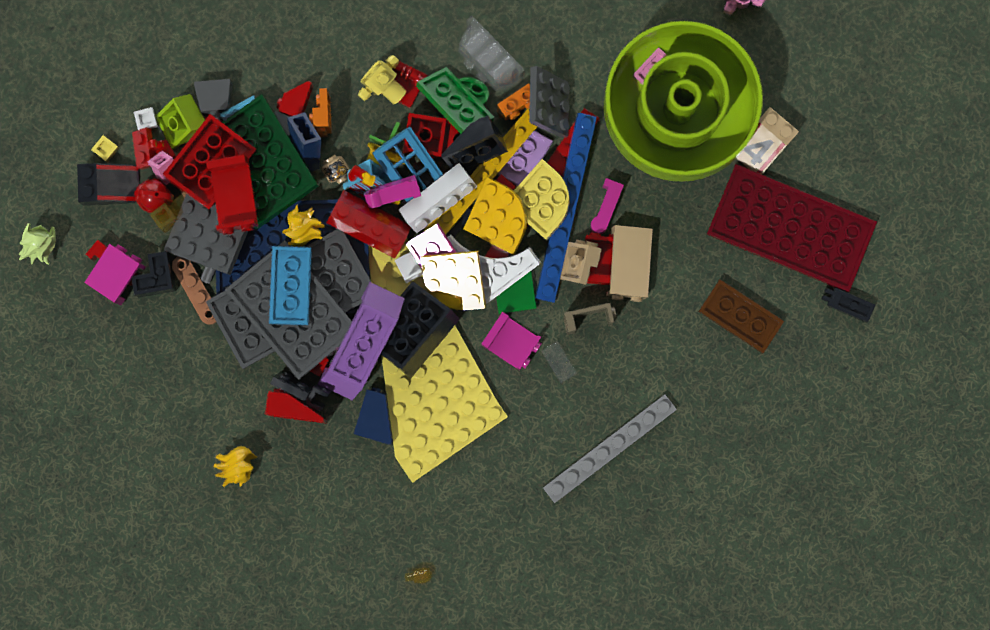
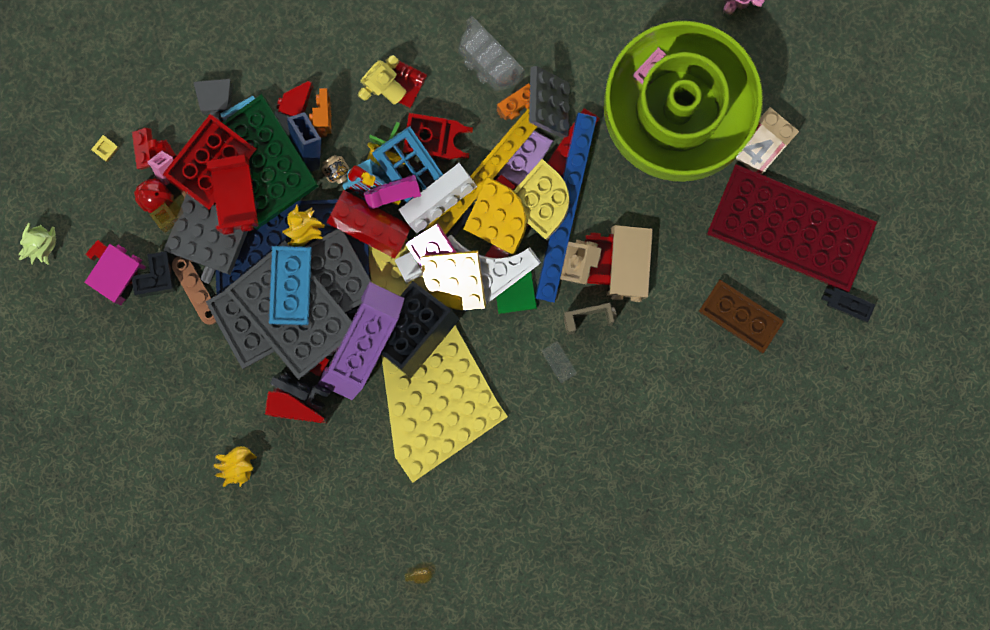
(107, 183): black slope -> none
(145, 118): white plate -> none
(180, 120): lime slope -> none
(374, 417): dark blue slope -> none
(456, 97): green plate -> none
(475, 145): black slope -> none
(511, 342): dark pink panel -> none
(600, 223): dark pink leg -> none
(609, 448): light grey plate -> none

